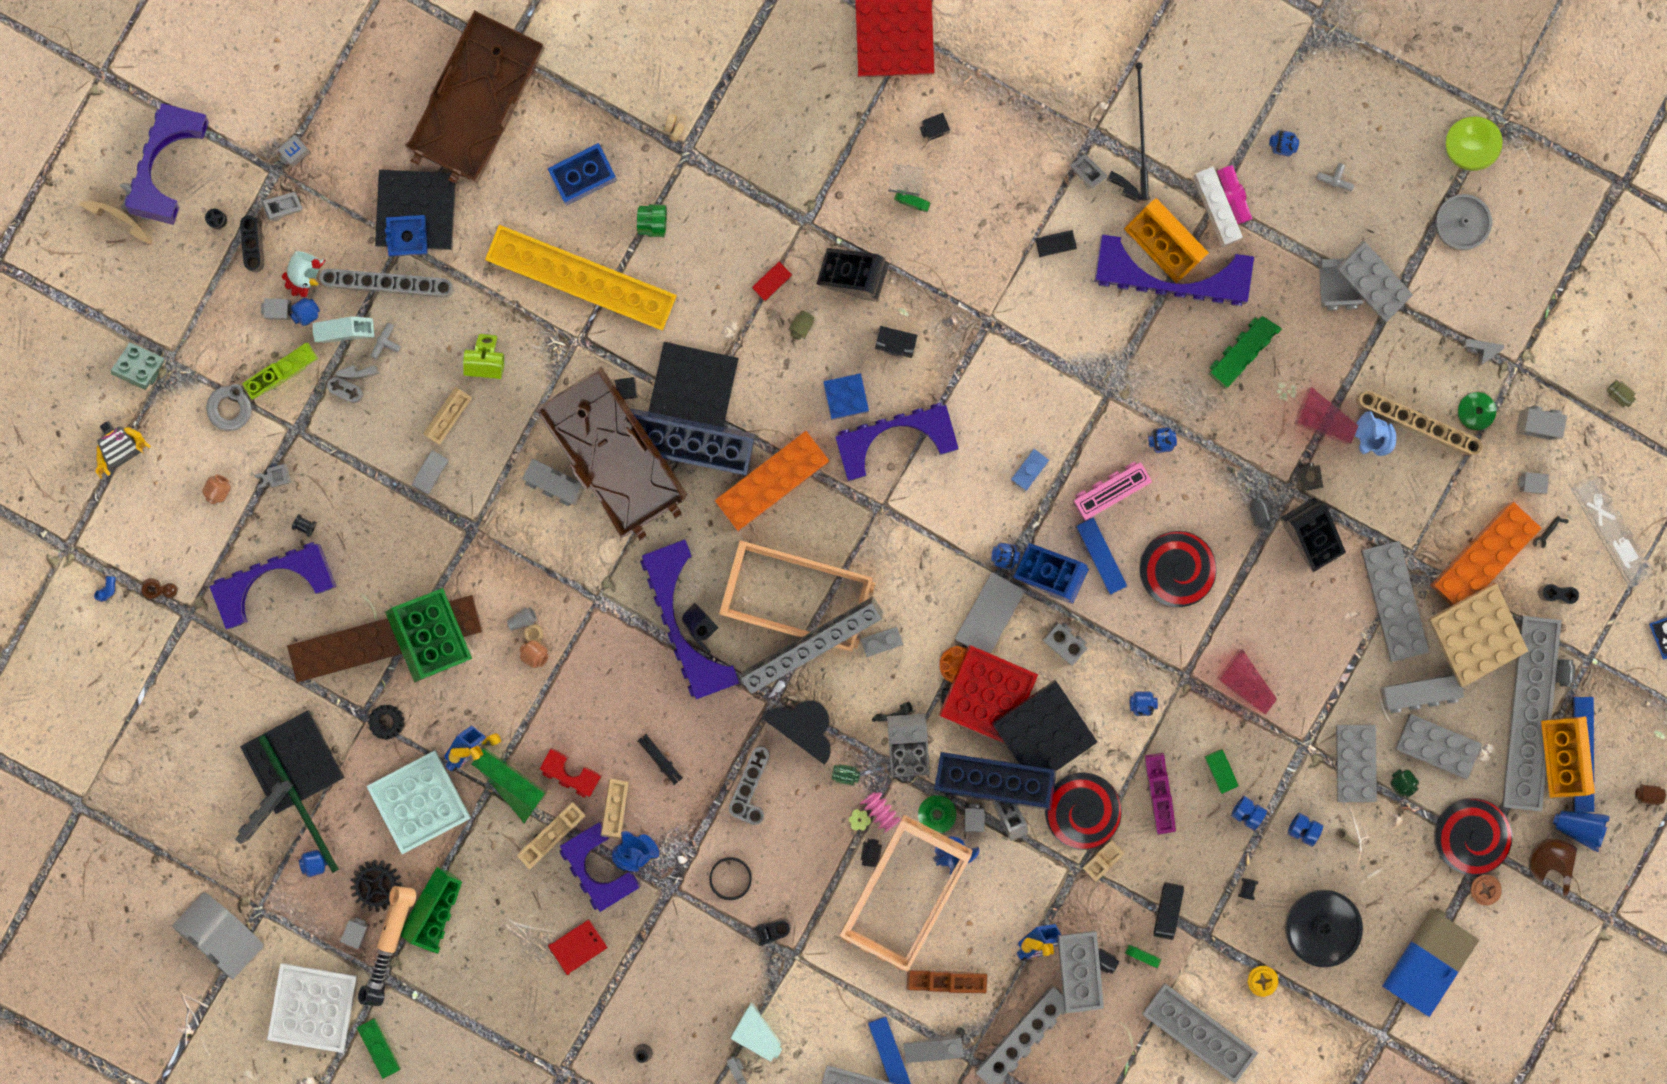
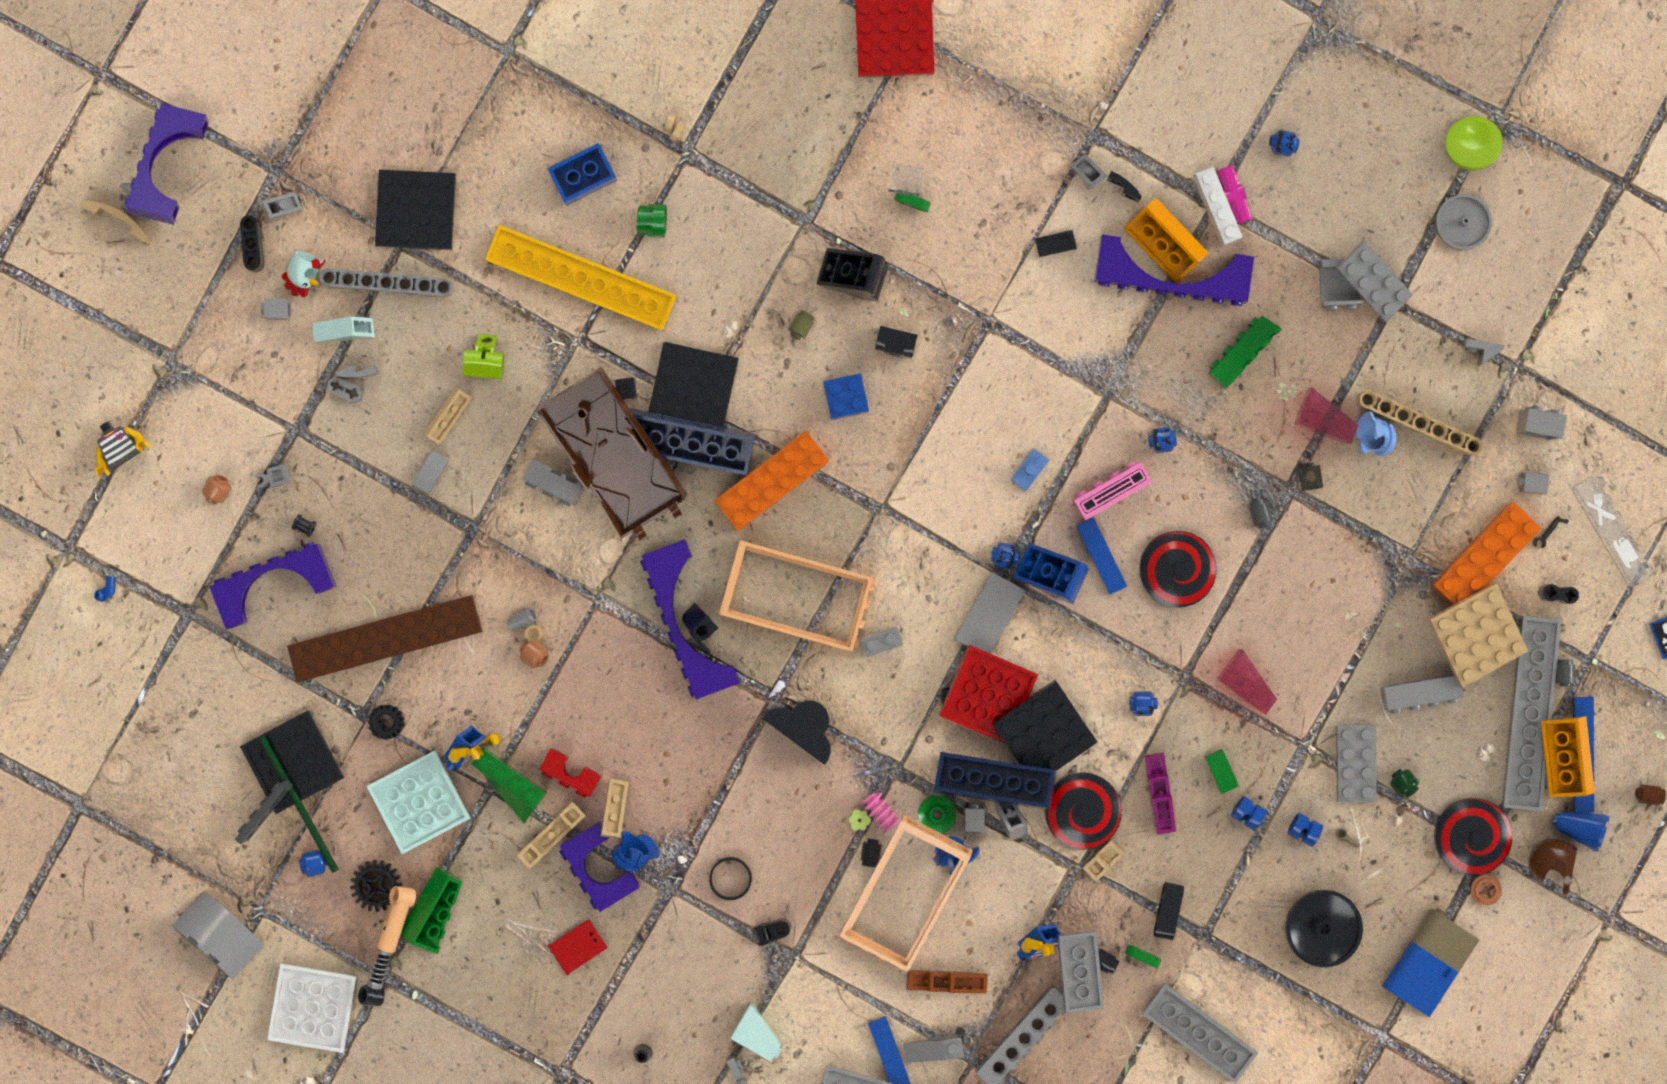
(137, 366): sand green plate -> none
(168, 590): reddish brown plate -> none
(214, 215): black wheel -> none
(217, 396): light grey piece -> none
(280, 372): lime slope -> none
(293, 151): light grey brick -> none
(304, 312): blue head -> none
(355, 932): light grey brick -> none
(378, 1048): green plate -> none
(383, 341): light grey piece -> none
(396, 226): blue piece -> none
(428, 635): green slope -> none
(475, 98): reddish brown piece -> none
(663, 763): black pin -> none
(752, 783): light grey beam -> none
(772, 281): red tile -> none
(812, 645): brick -> none
(845, 774): clear green brick -> none
(905, 708): pearl dark grey piece -> none
(908, 745): light grey slope -> none
(932, 422): dark purple arch -> none
(934, 127): black brick -> none
(950, 662): orange dish -> none
(1062, 647): light grey brick -> none
(1143, 171): black piece -> none
(1248, 888): black bush -> none
(1270, 986): yellow gear -> none
(1314, 533): black brick -> none
(1335, 180): light grey piece -> none
(1395, 601): light grey plate -> none
(1438, 746): light grey plate -> none
(1467, 411): green dish -> none
(1621, 393): olive brick -> none

